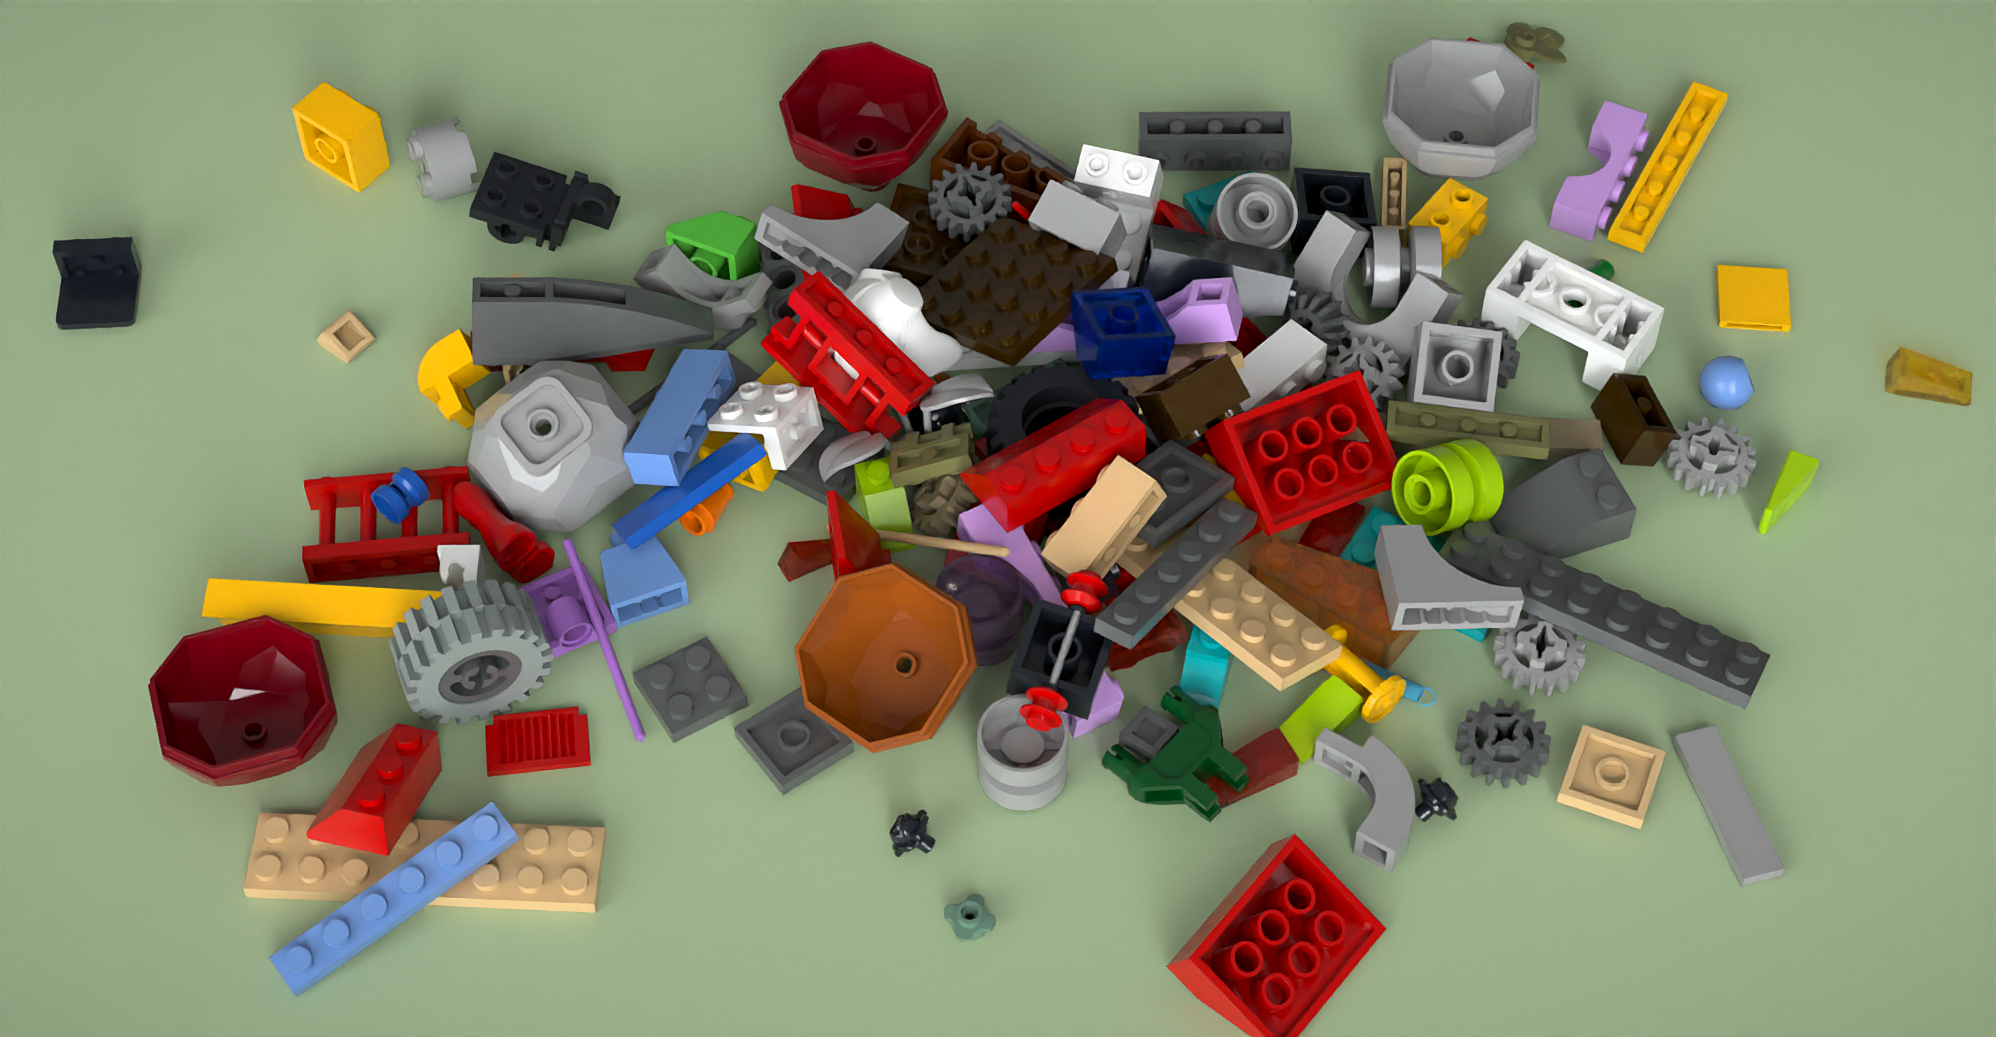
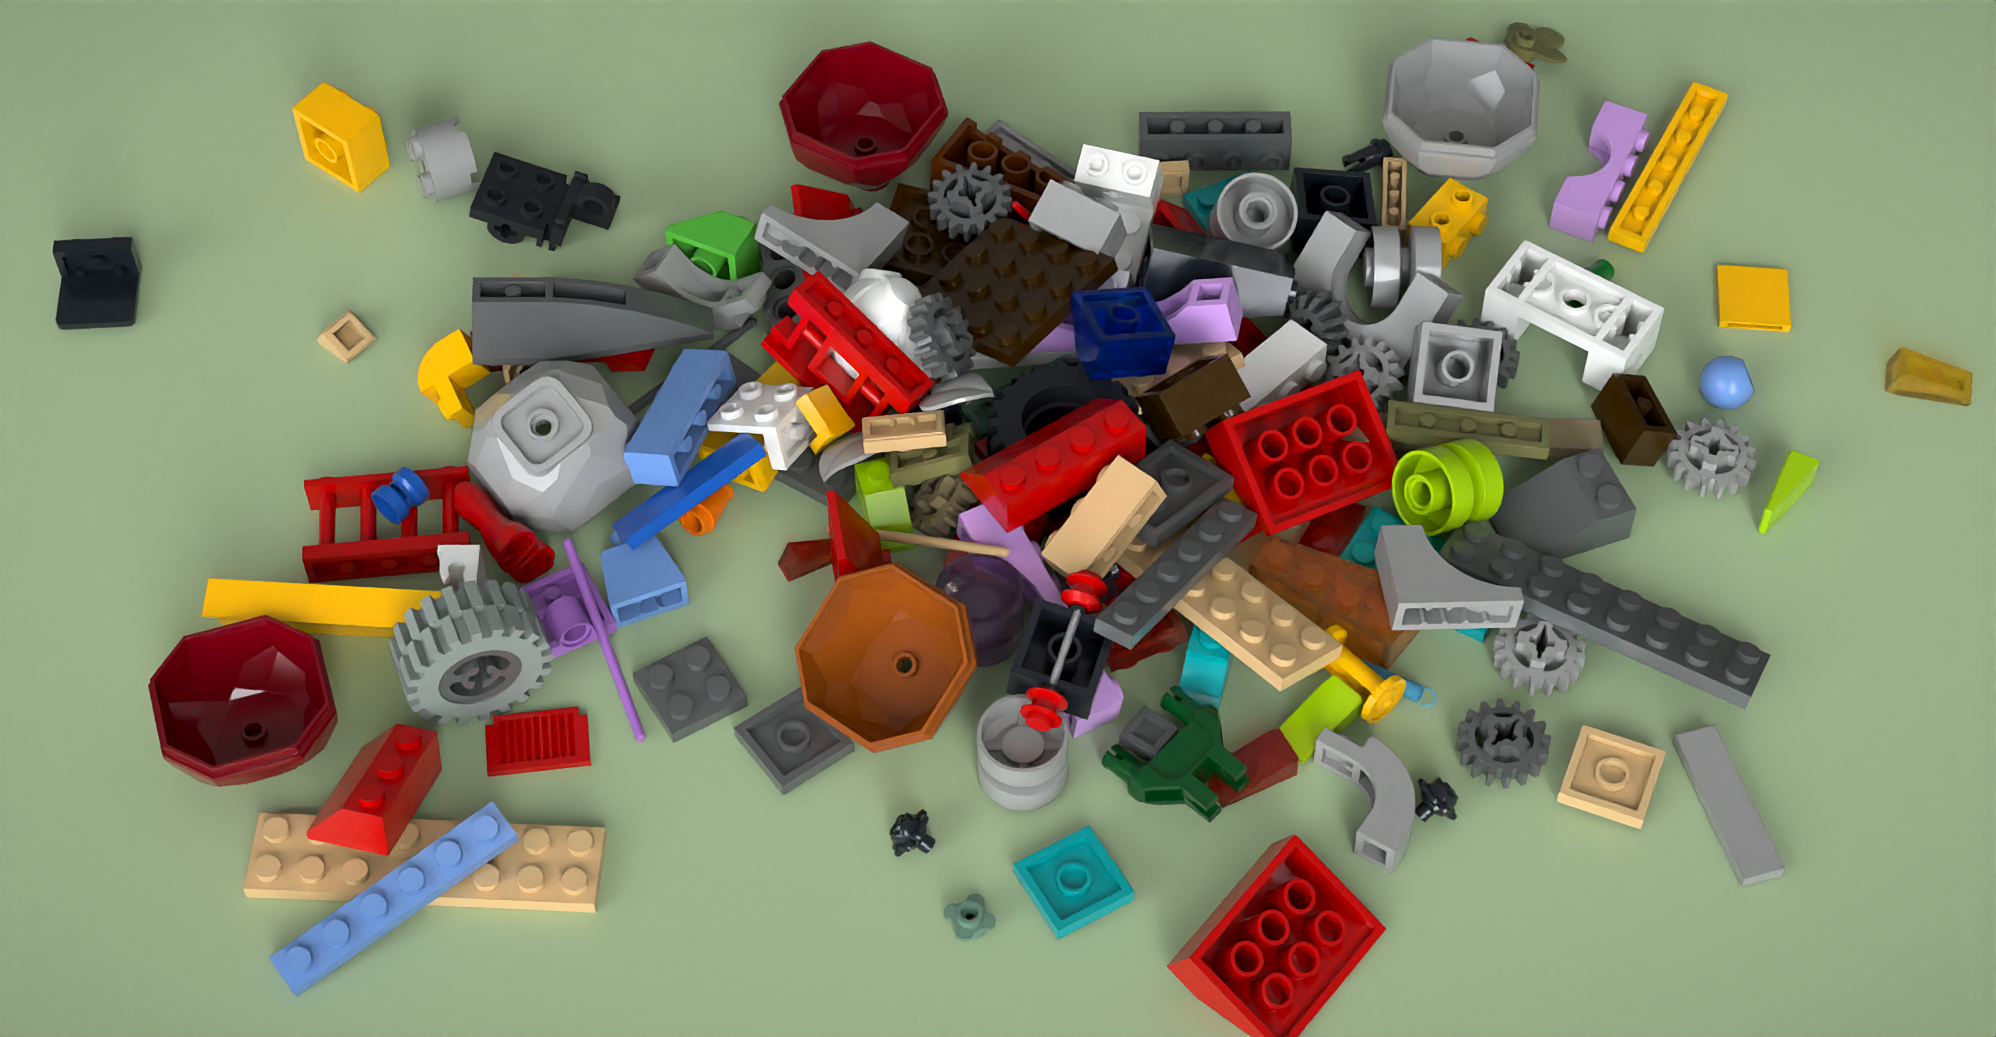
(825, 417): none -> yellow tile
(904, 431): none -> tan plate
(941, 337): none -> dark grey gear
(1073, 882): none -> teal plate
(1175, 178): none -> tan tile
(1368, 156): none -> black pin

